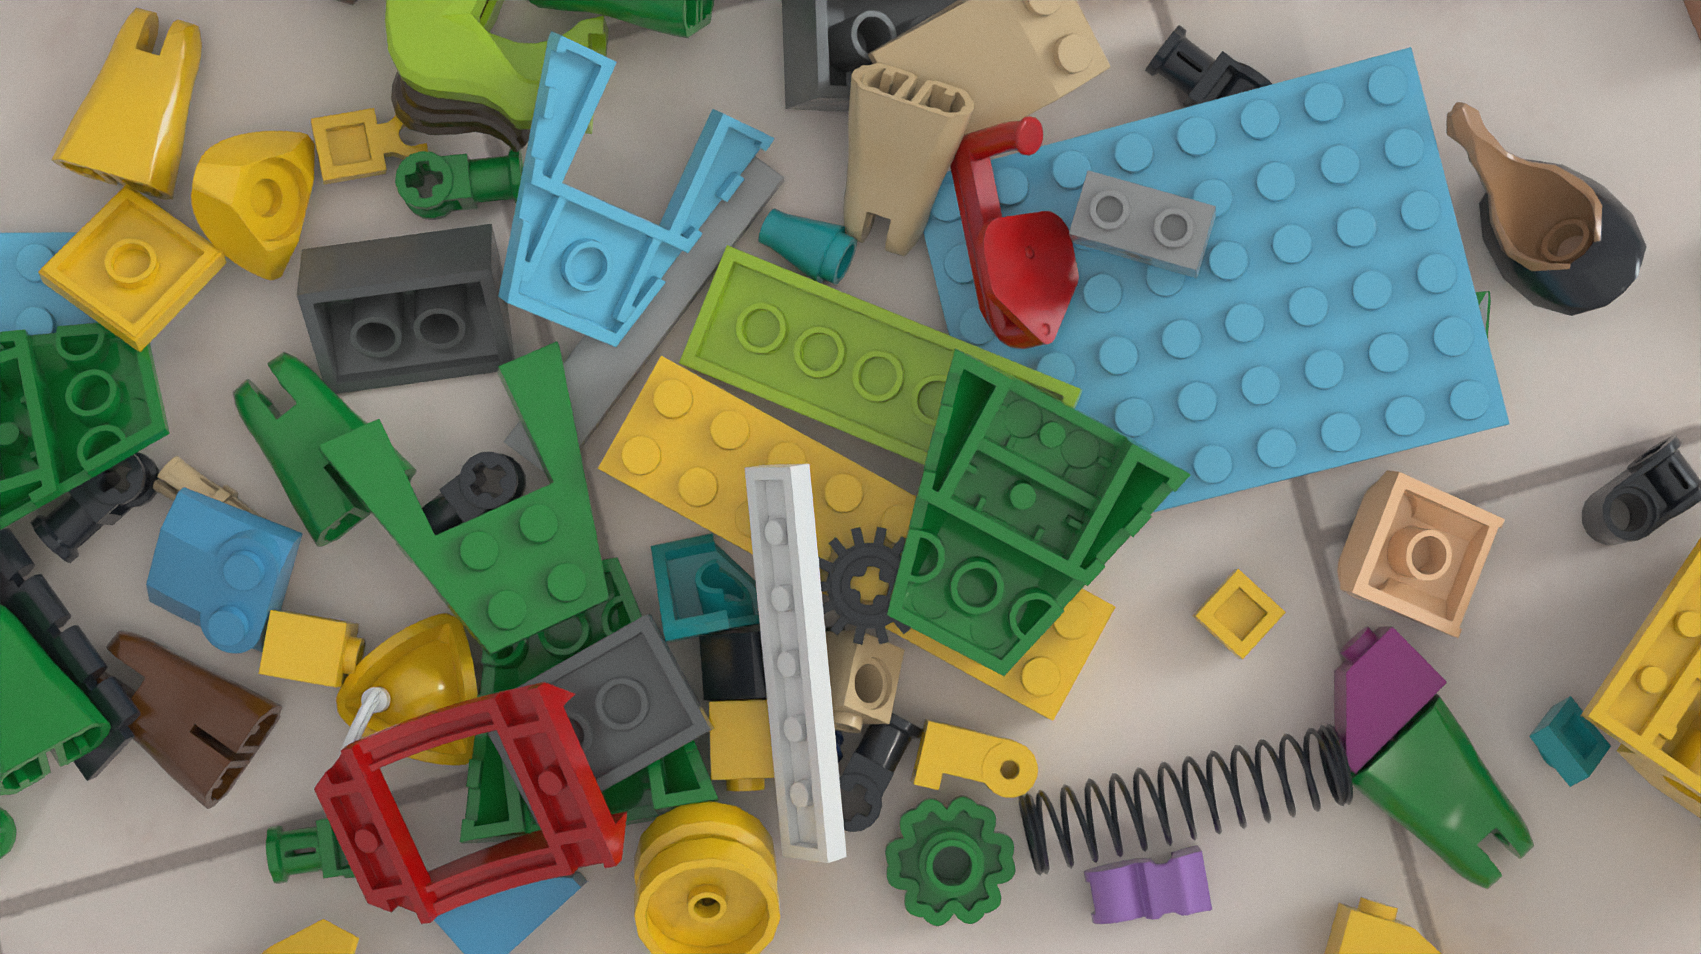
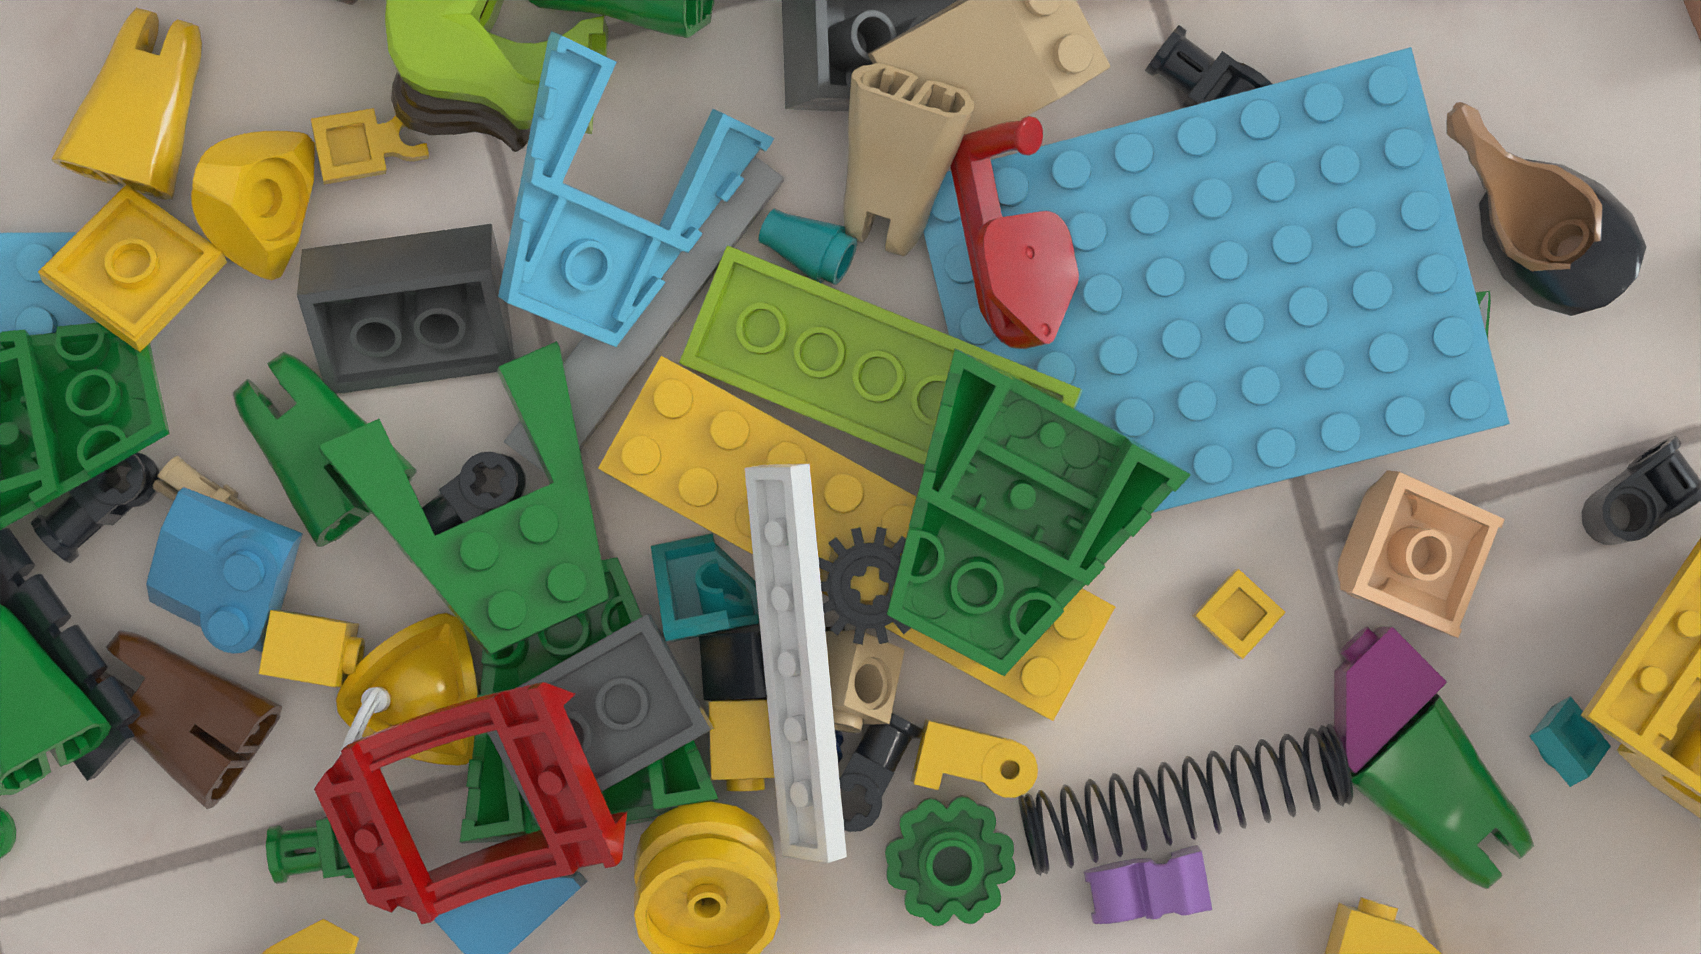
(460, 179): green connector -> none
(1142, 224): light grey brick -> none

